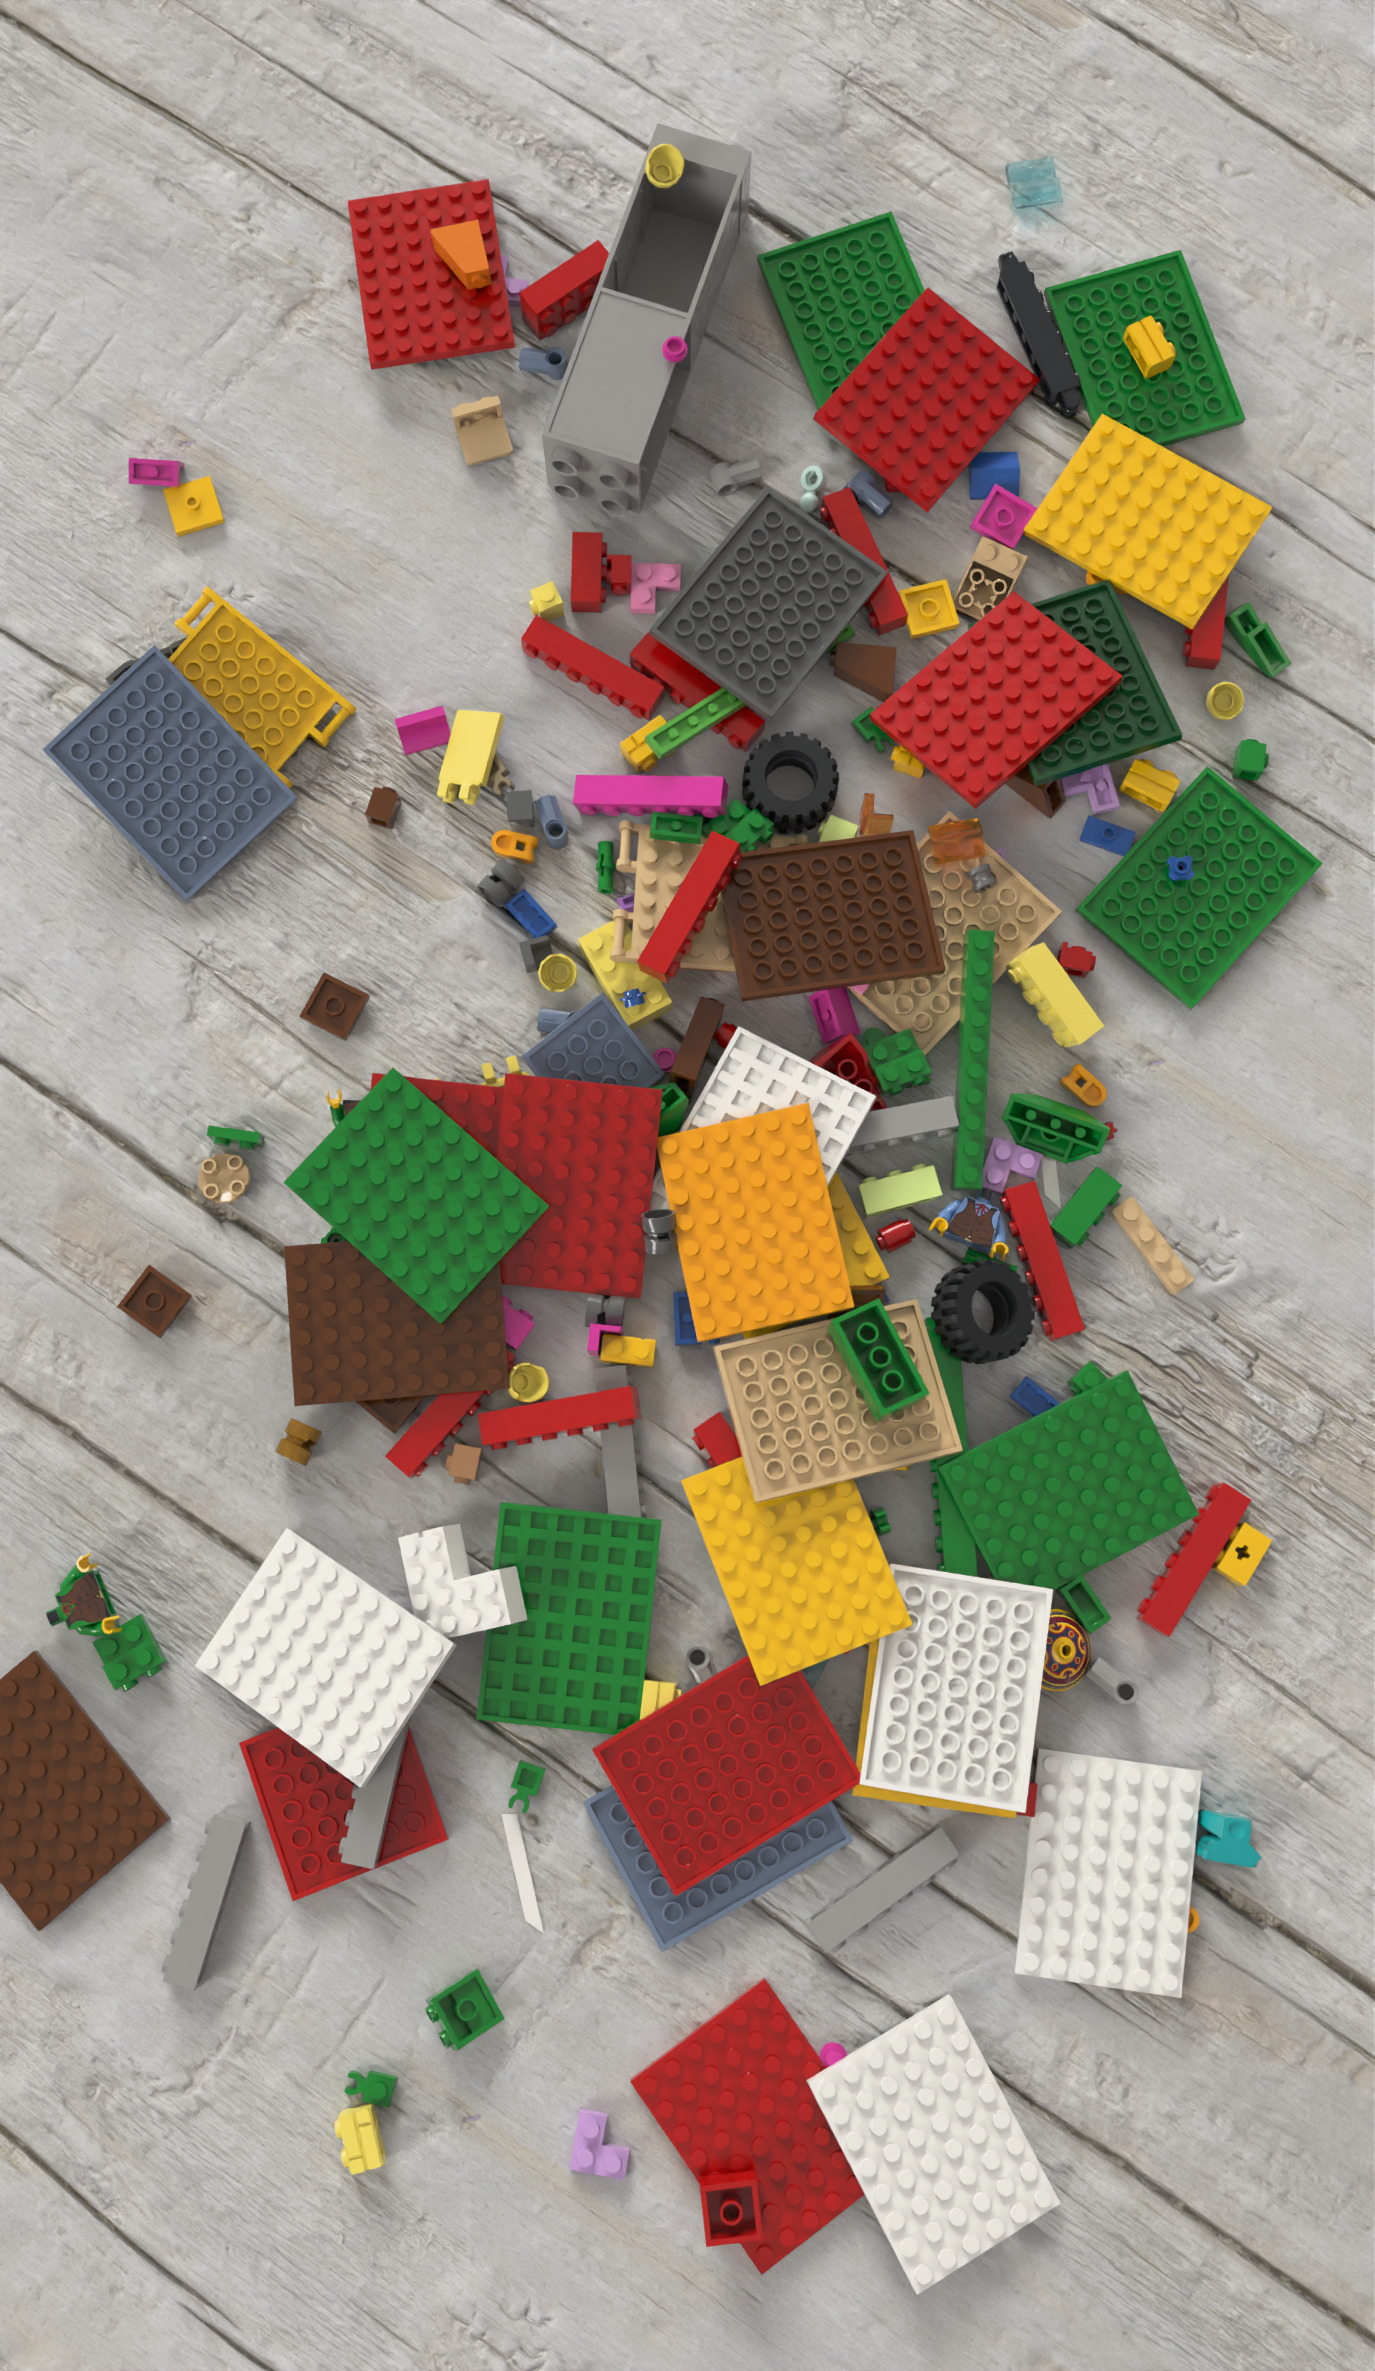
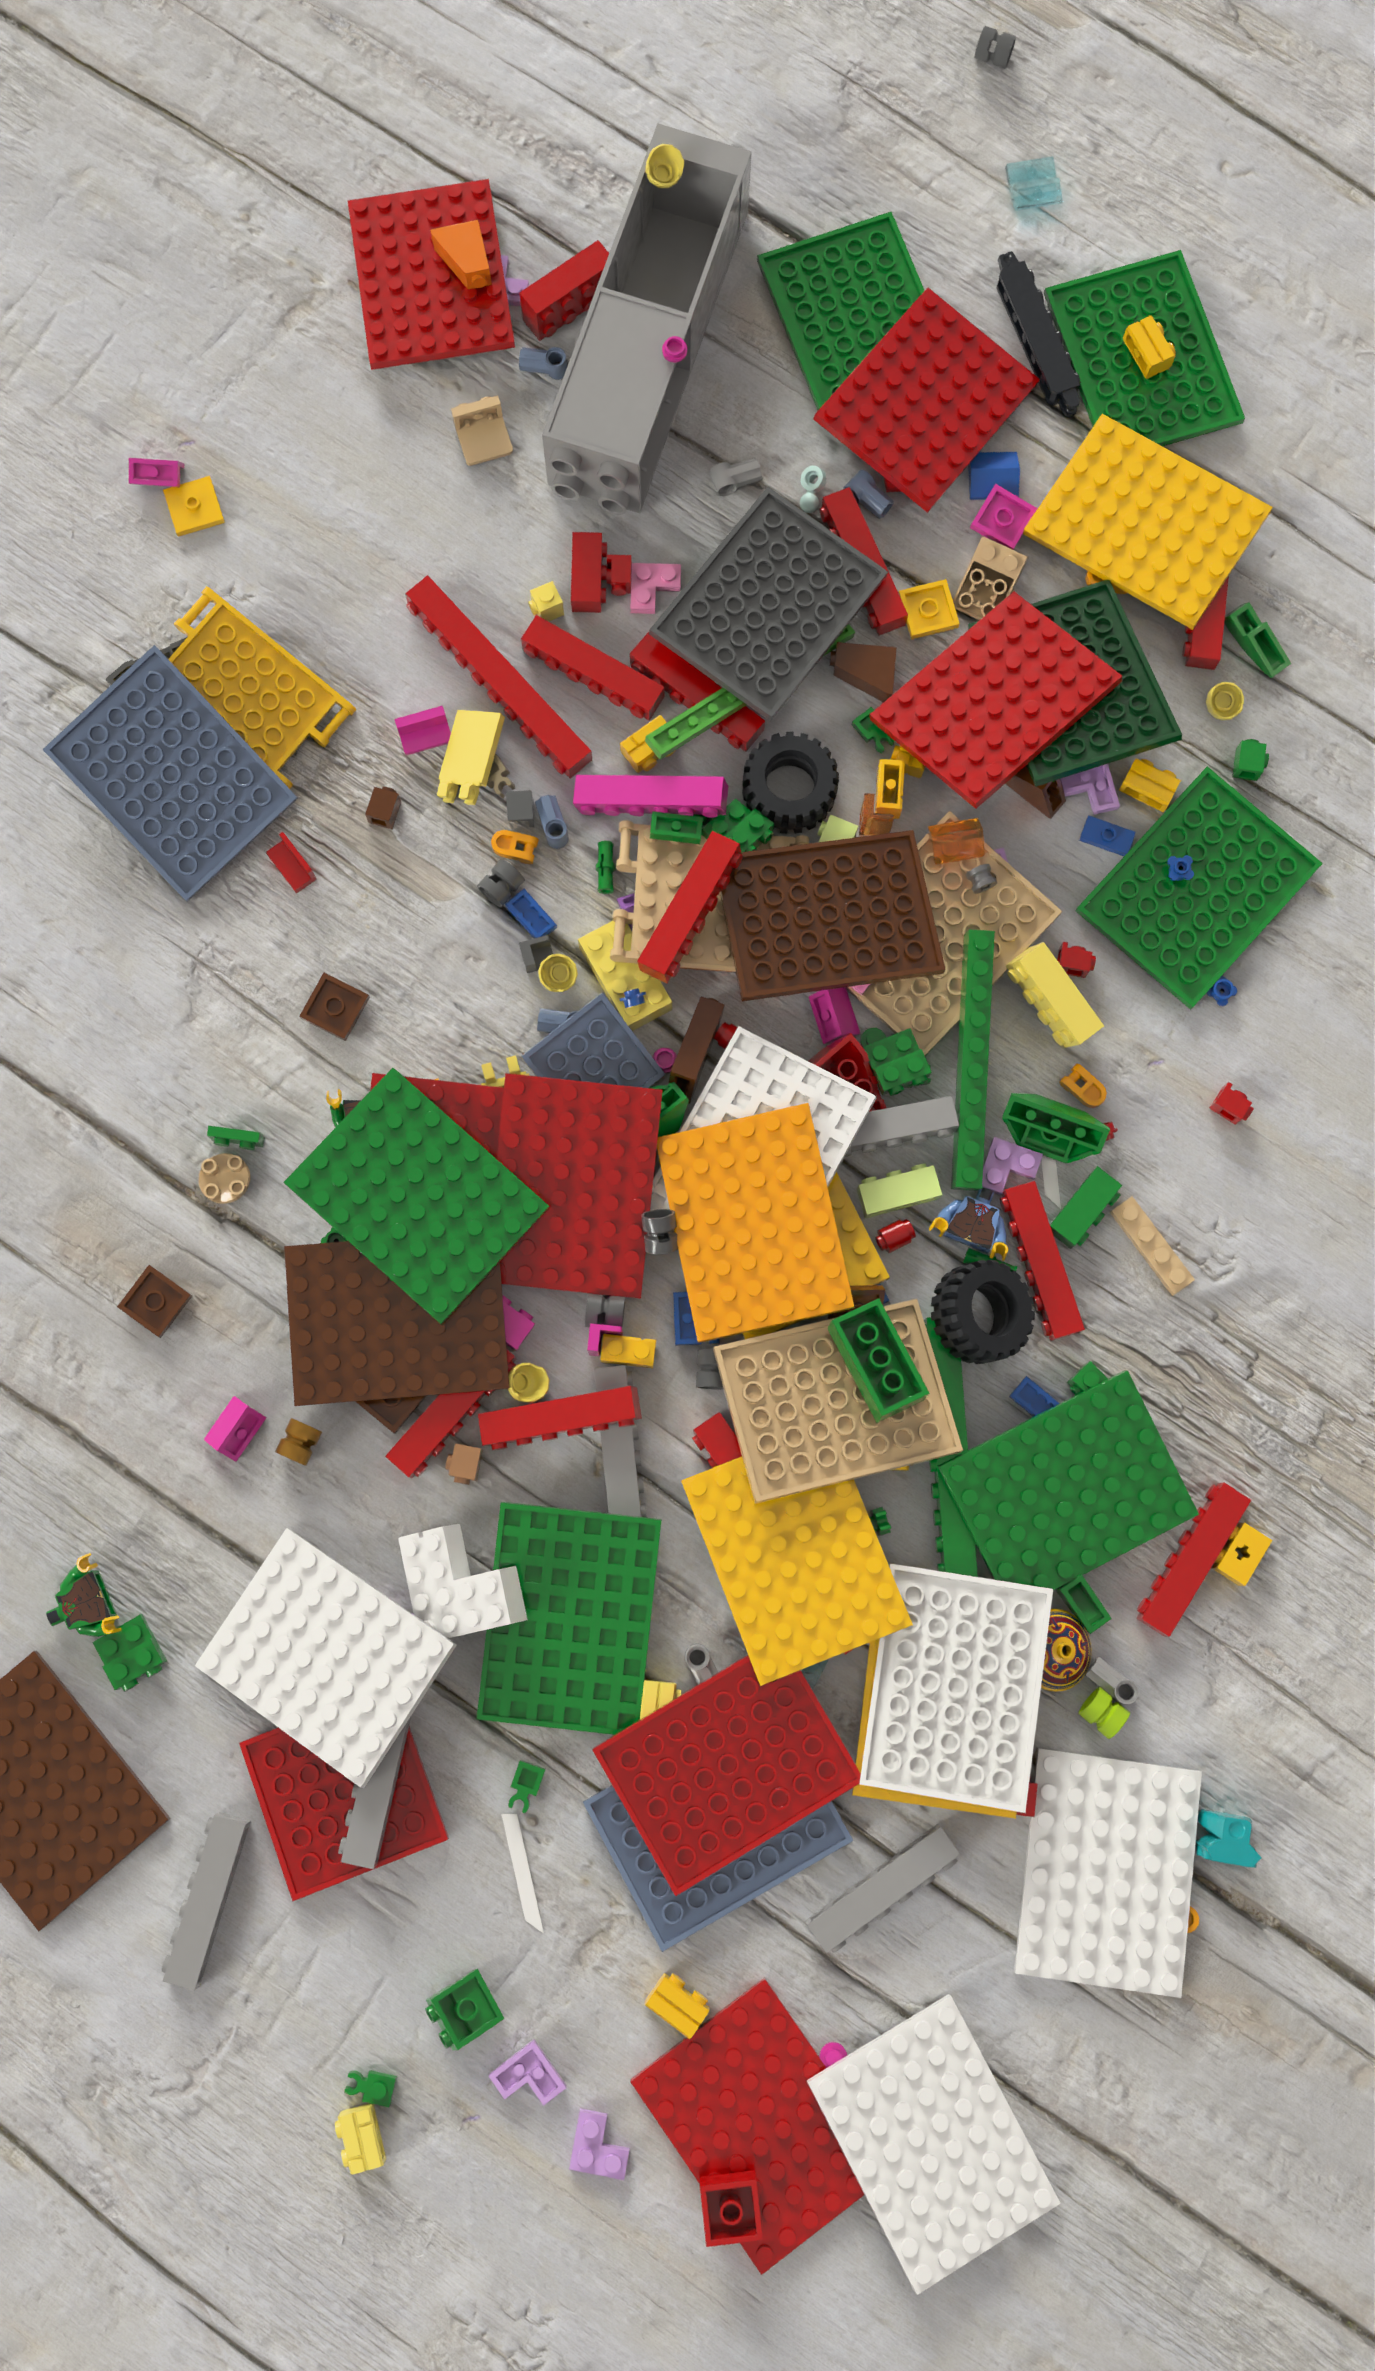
(234, 1429): none -> dark pink panel
(291, 864): none -> red panel
(498, 677): none -> red brick
(530, 2067): none -> lavender plate
(678, 2005): none -> yellow brick
(709, 1374): none -> dark grey wheel
(889, 787): none -> yellow brick
(1003, 48): none -> dark grey wheel
(1100, 1710): none -> lime wheel
(1227, 986): none -> blue plate
(1232, 1104): none -> red brick

